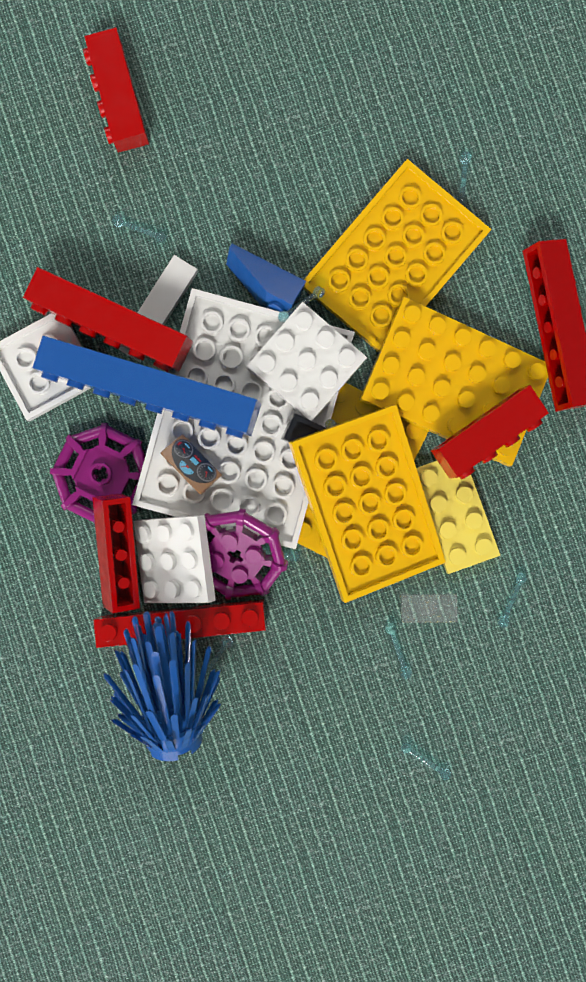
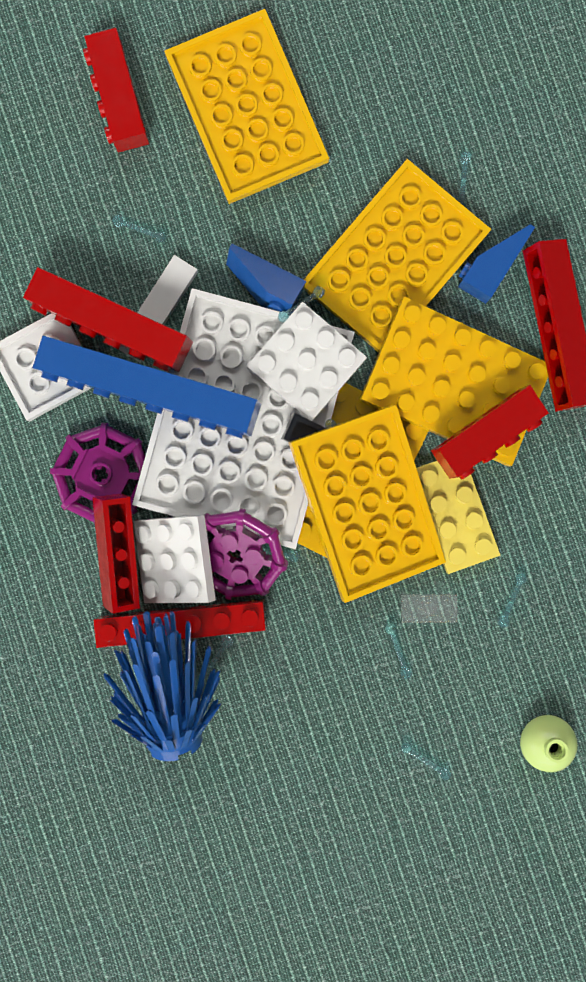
(191, 464): slope -> none
(246, 106): none -> yellow plate
(490, 267): none -> blue slope
(540, 735): none -> yellowish green piece

